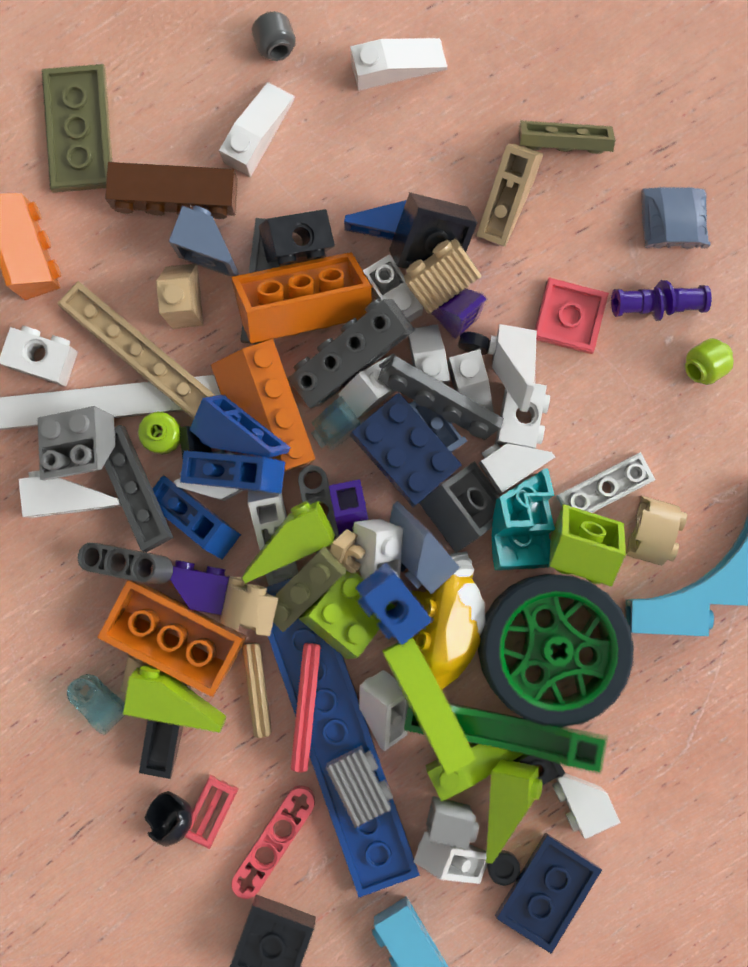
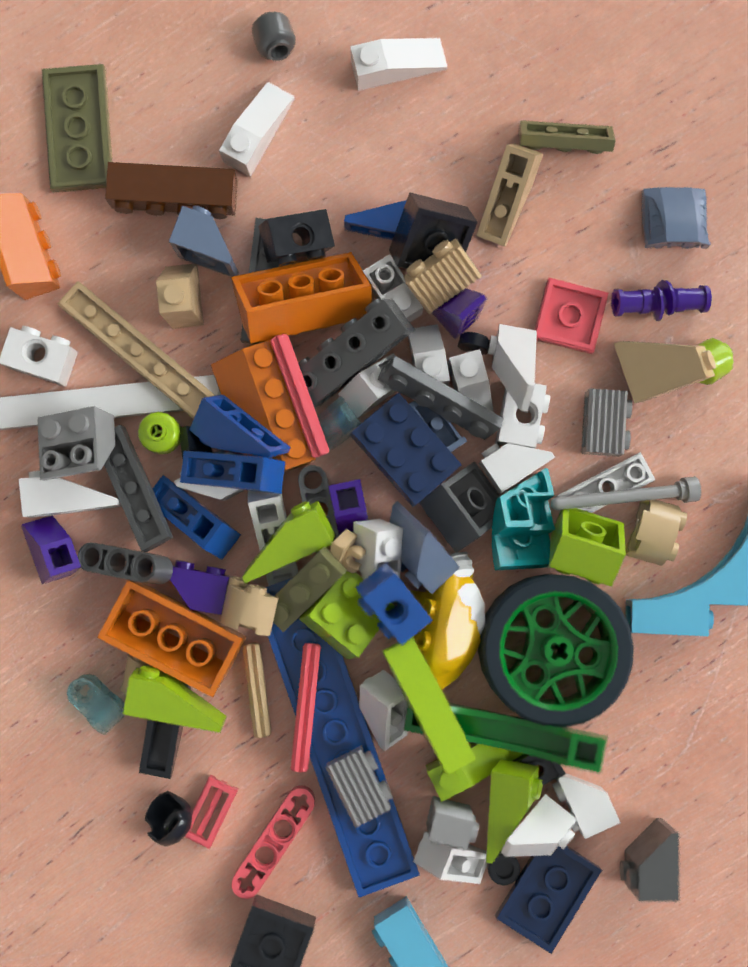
(50, 549): none -> dark purple slope
(299, 395): none -> coral axle
(541, 831): none -> white slope
(606, 422): none -> light grey brick
(653, 863): none -> dark grey slope
(662, 367): none -> tan slope
(686, 489): none -> light grey piece

